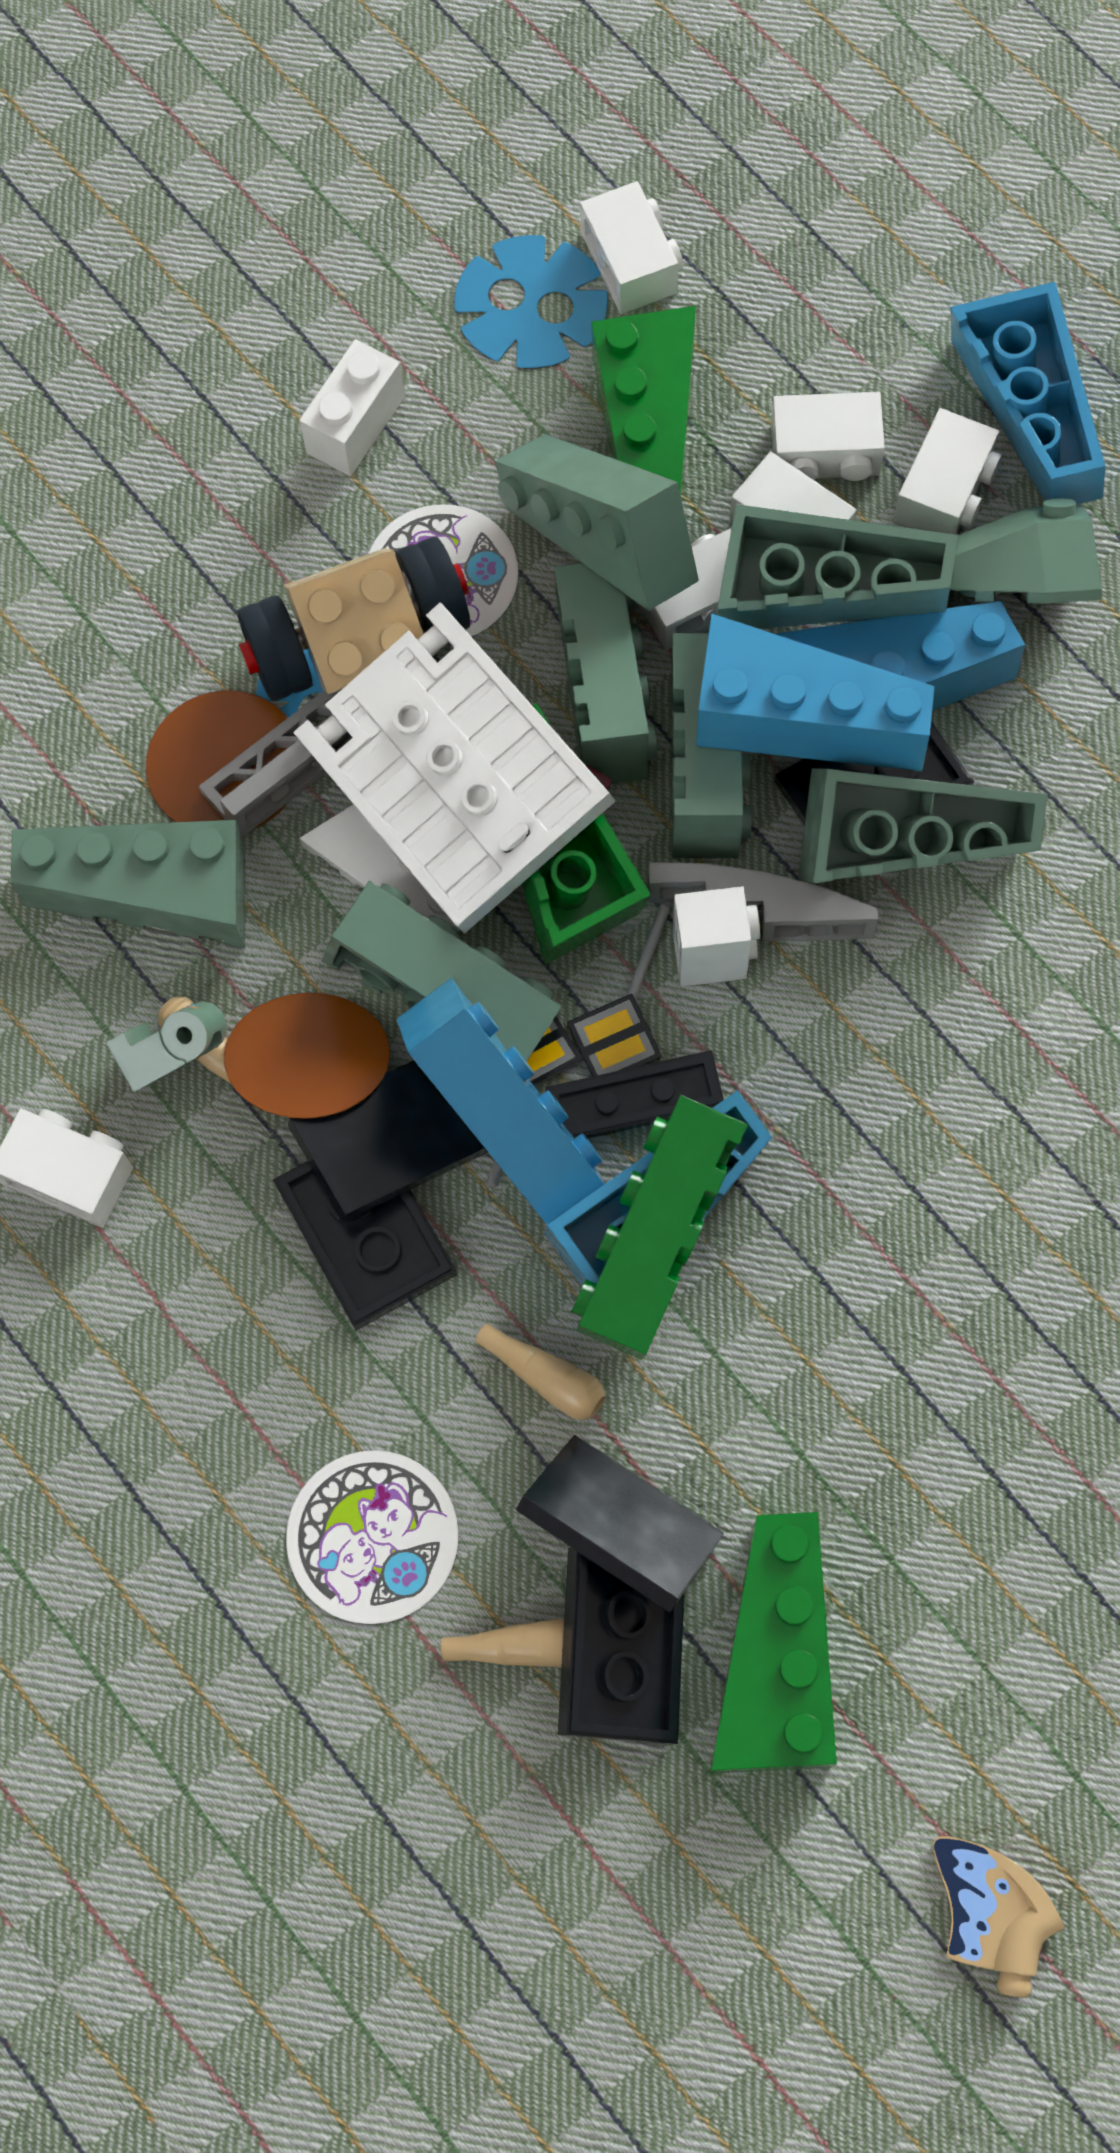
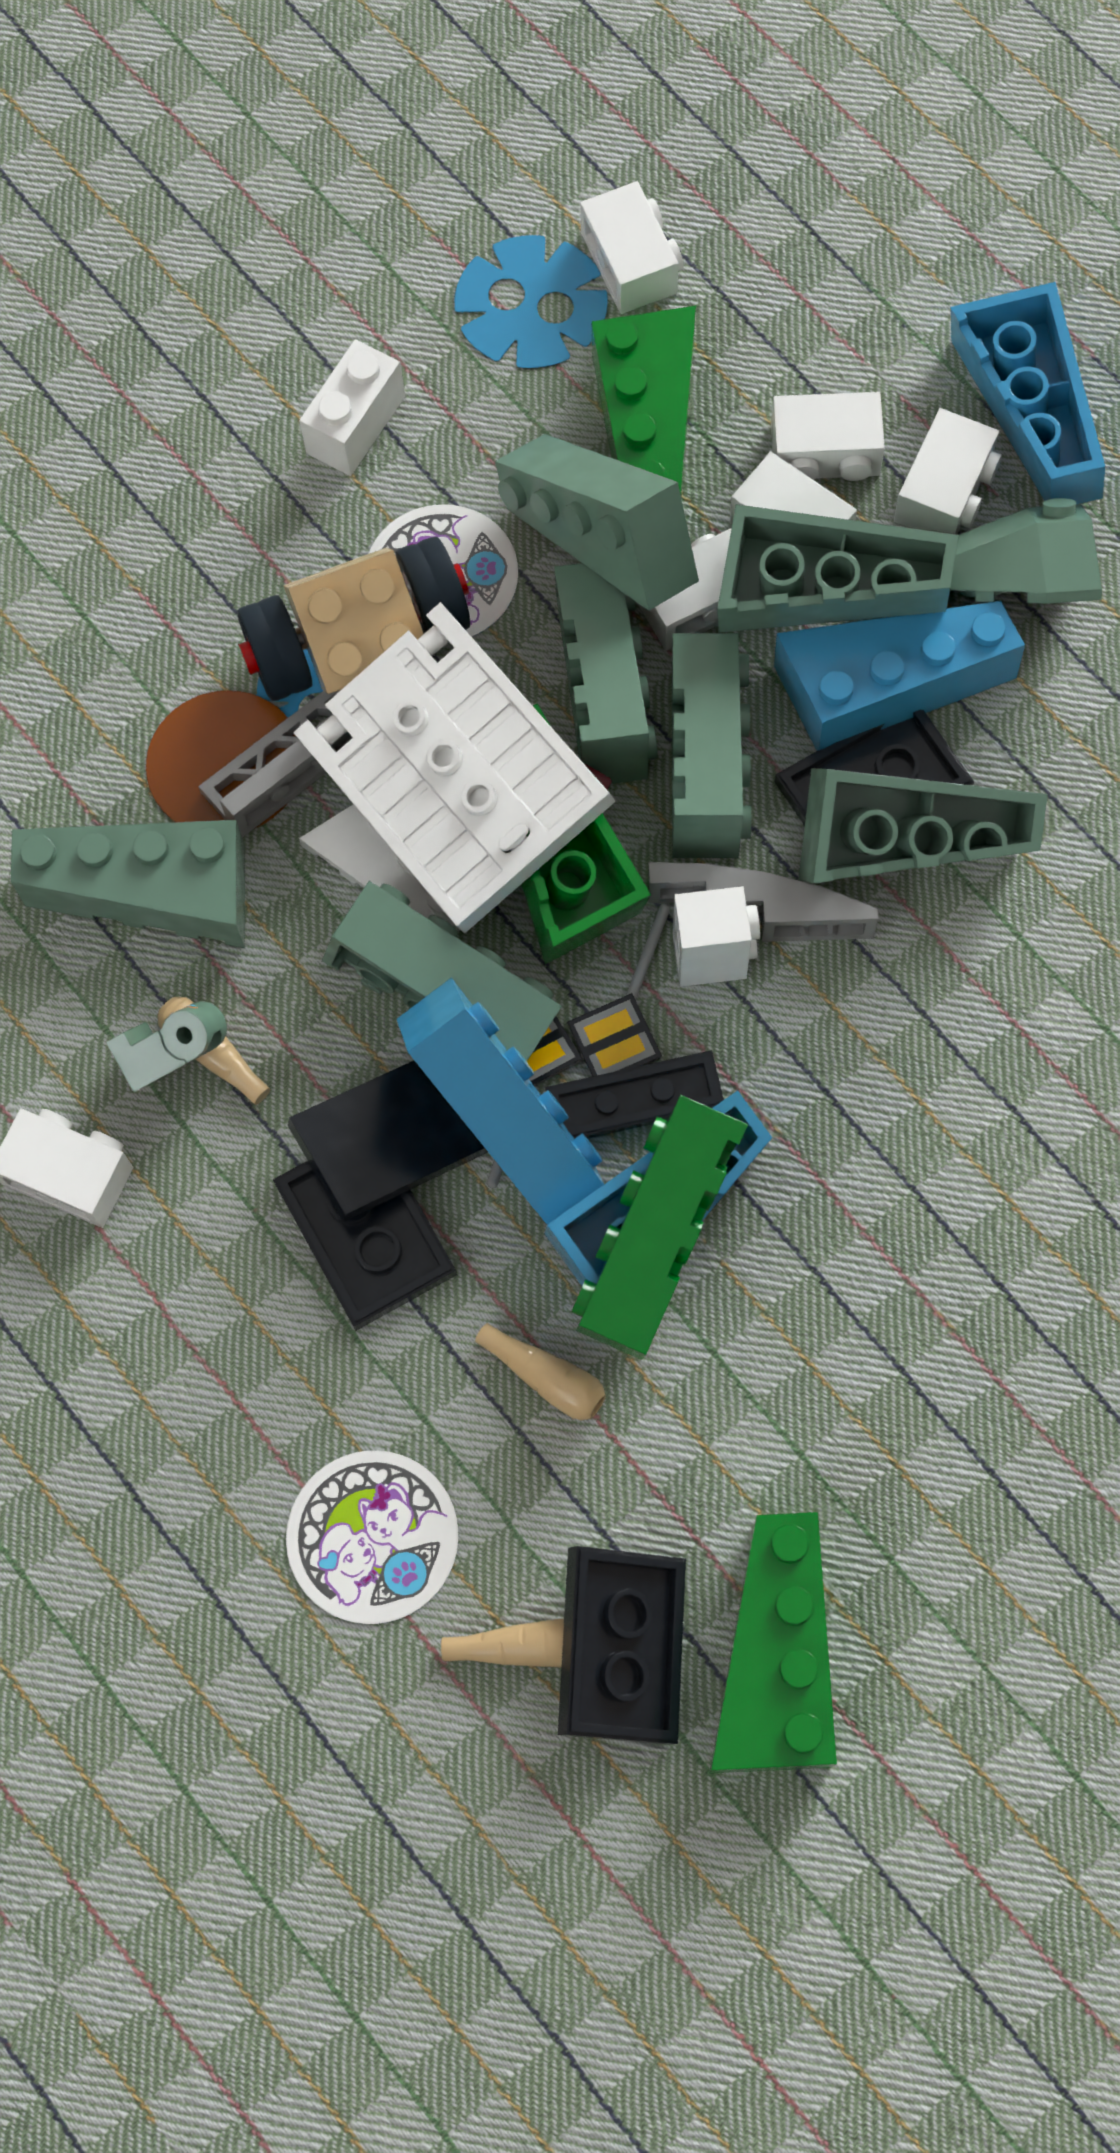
(306, 1055): dark orange sticker -> none
(620, 1522): black tile -> none
(807, 702): dark azure wedge -> none
(995, 1913): arm -> none

